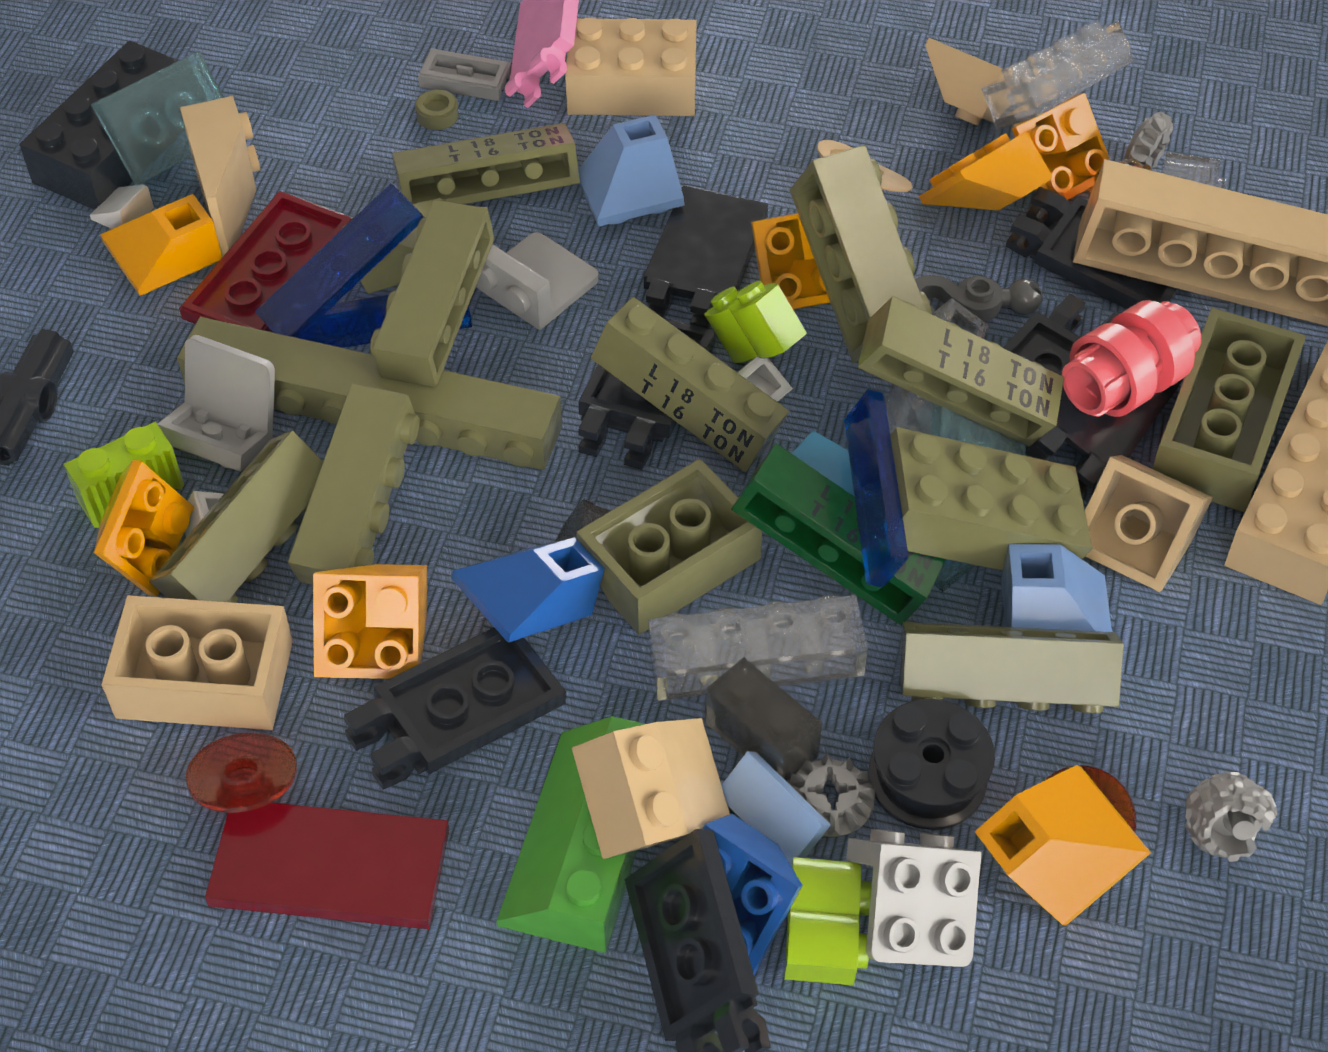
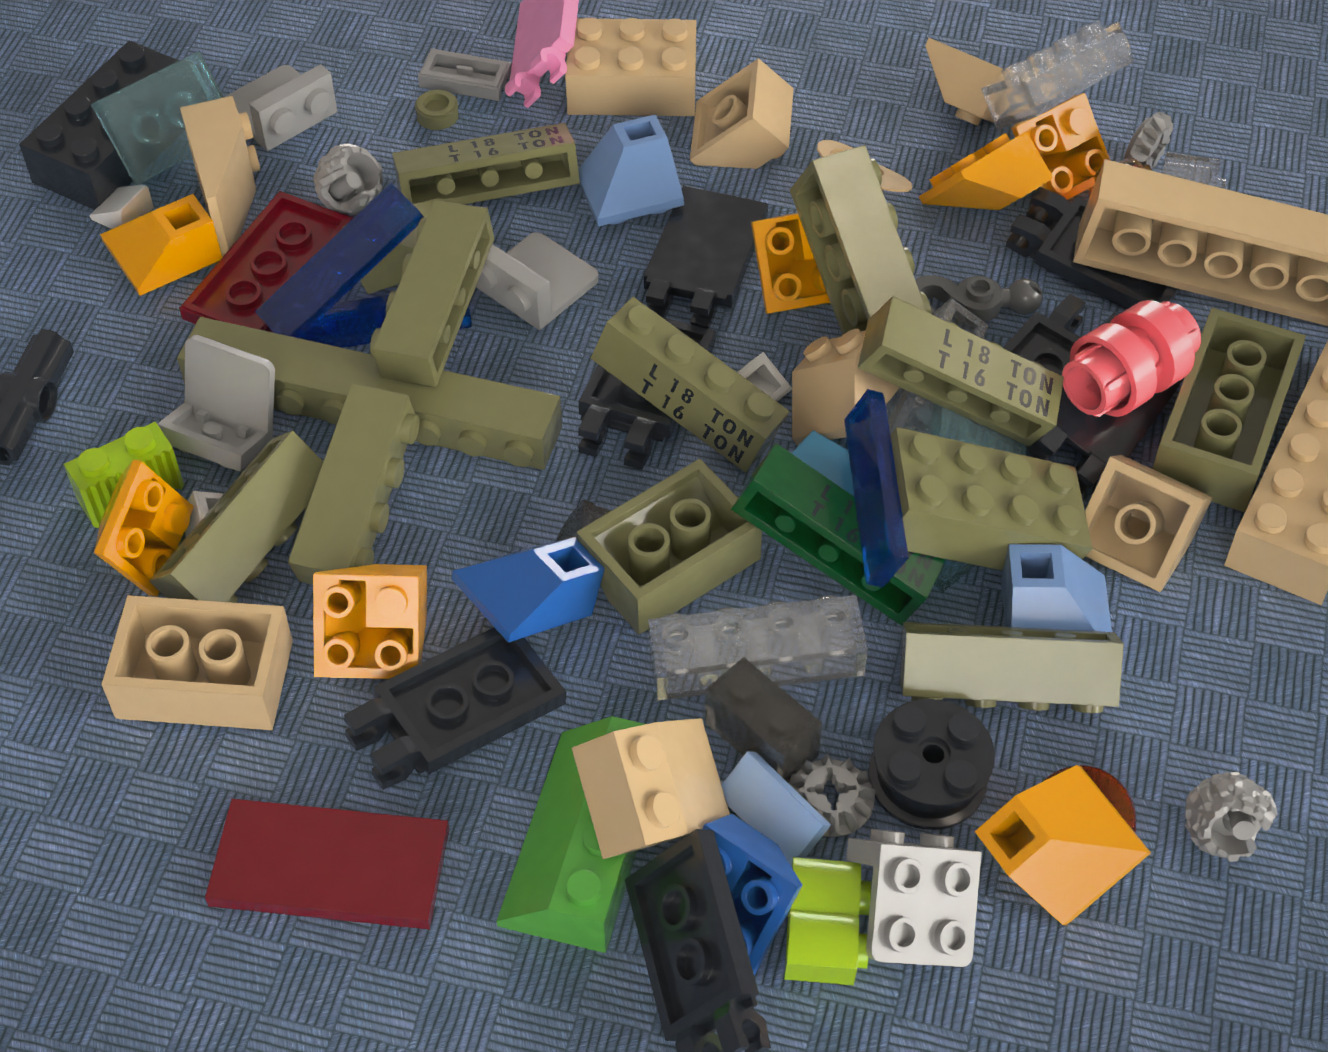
(241, 772): clear red dish -> none
(286, 103): none -> light grey bracket
(348, 179): none -> light grey piece
(743, 120): none -> tan slope
(754, 321): lime brick -> none
(830, 385): none -> tan slope

